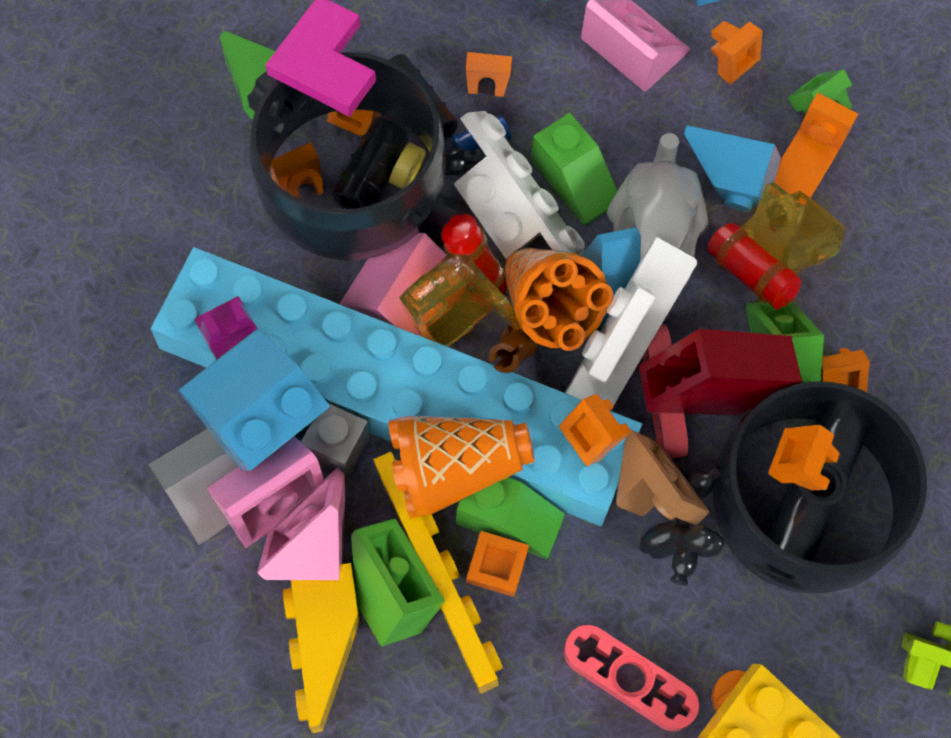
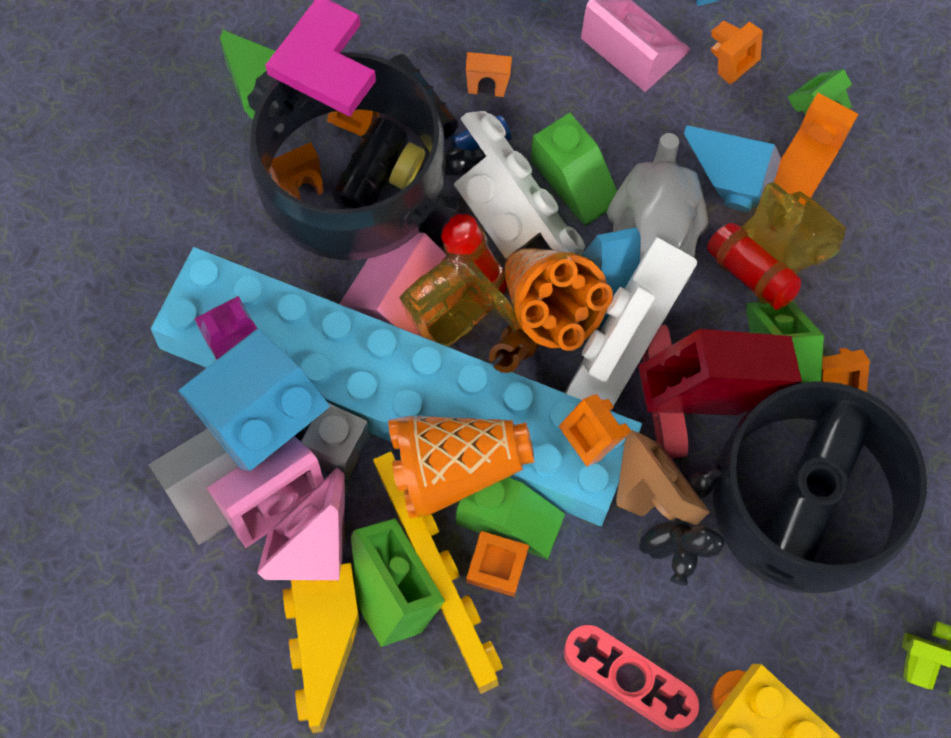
(802, 456): orange tile -> none

